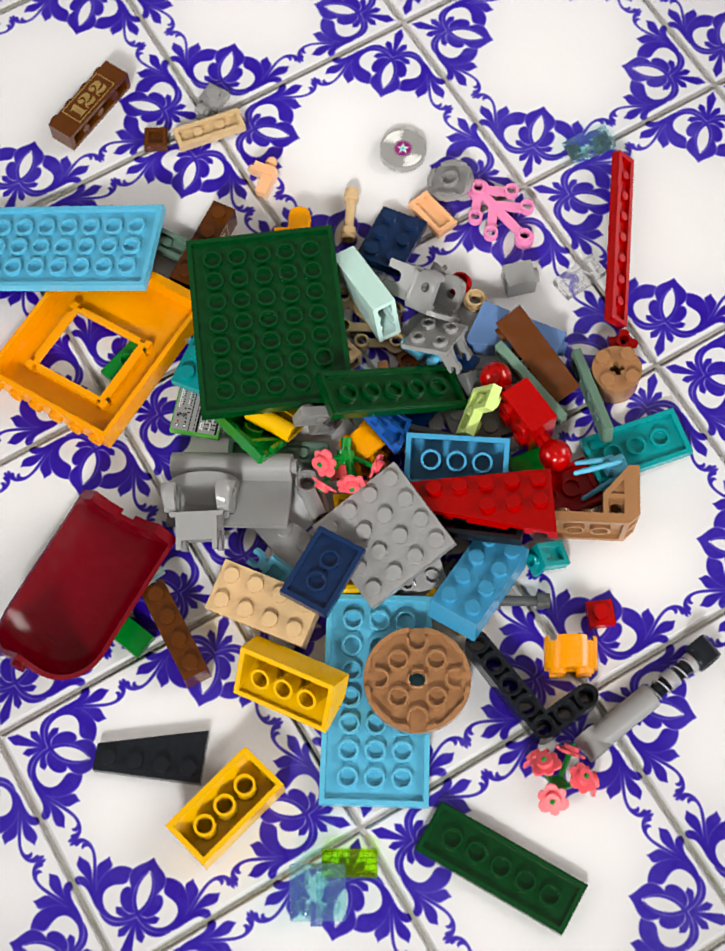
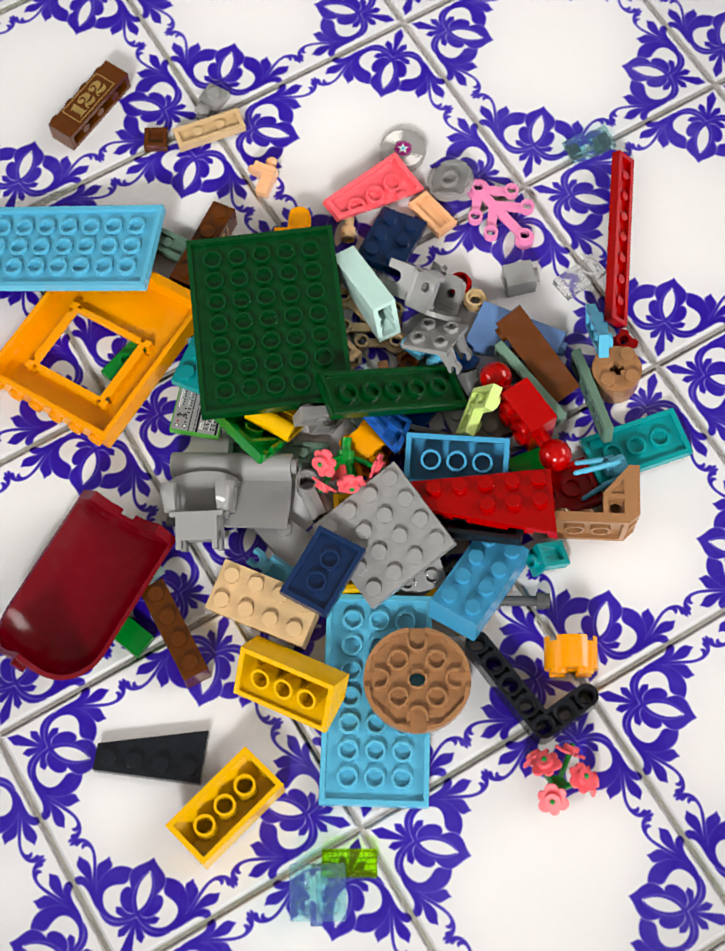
(375, 188): none -> coral wing
(501, 868): dark green tile -> none
(598, 330): none -> medium azure plate
(600, 614): red plate -> none
(644, 700): piece -> none

